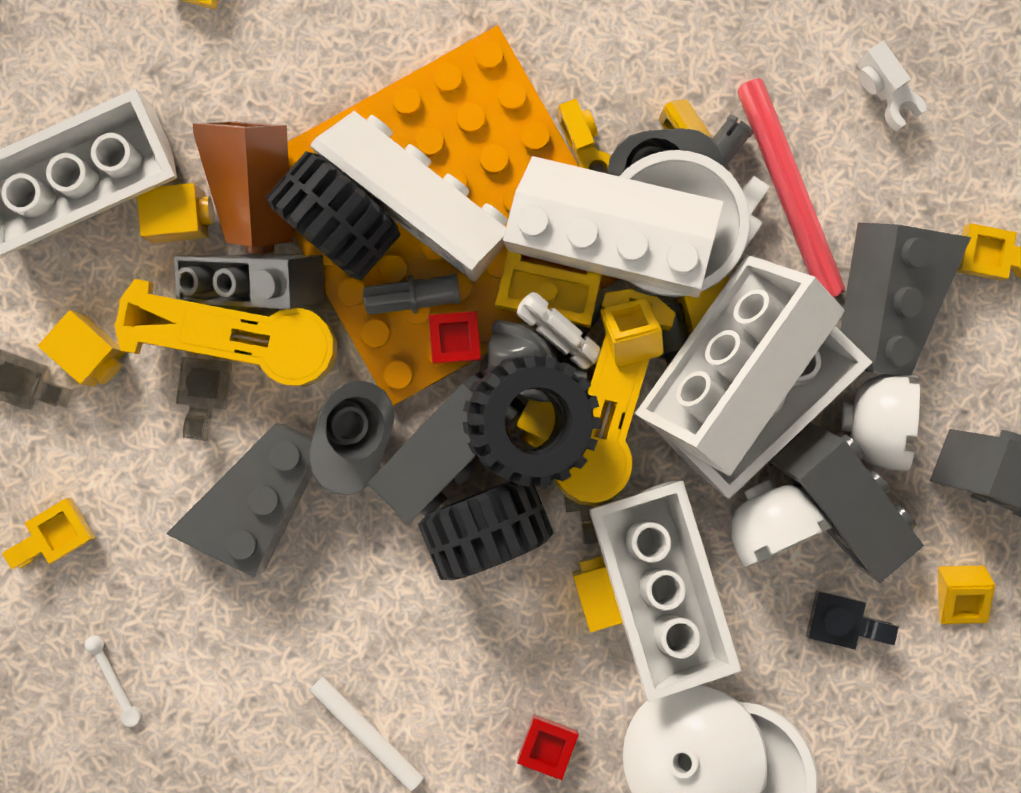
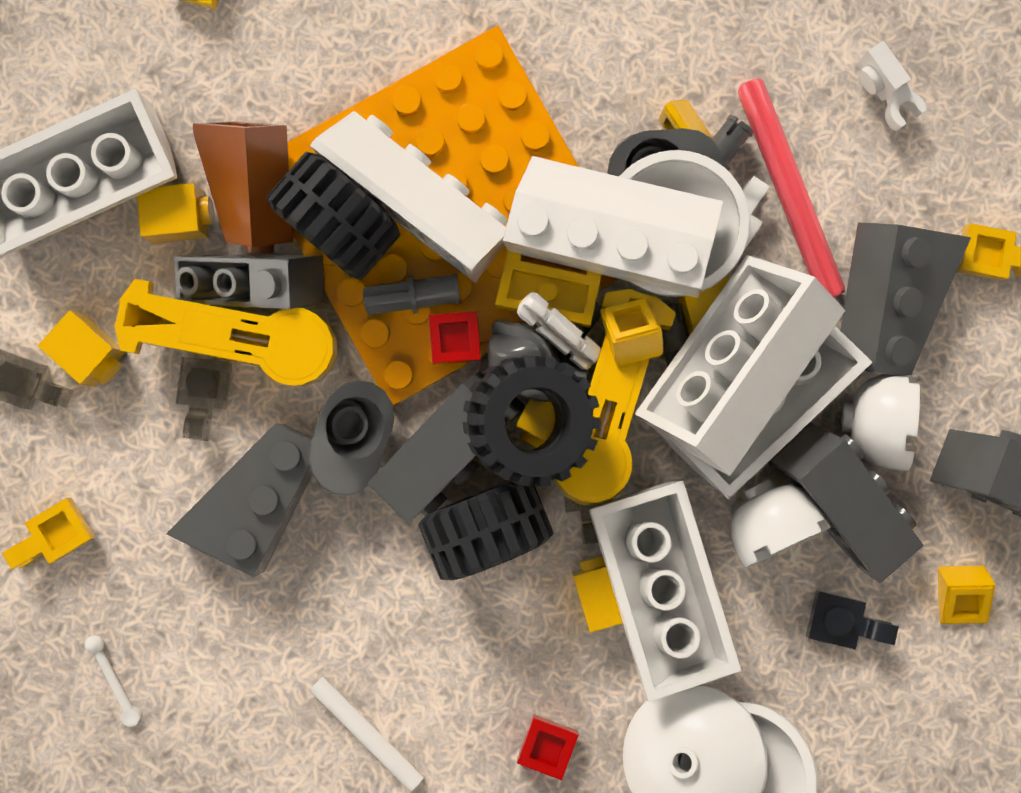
(579, 132): yellow plate -> none

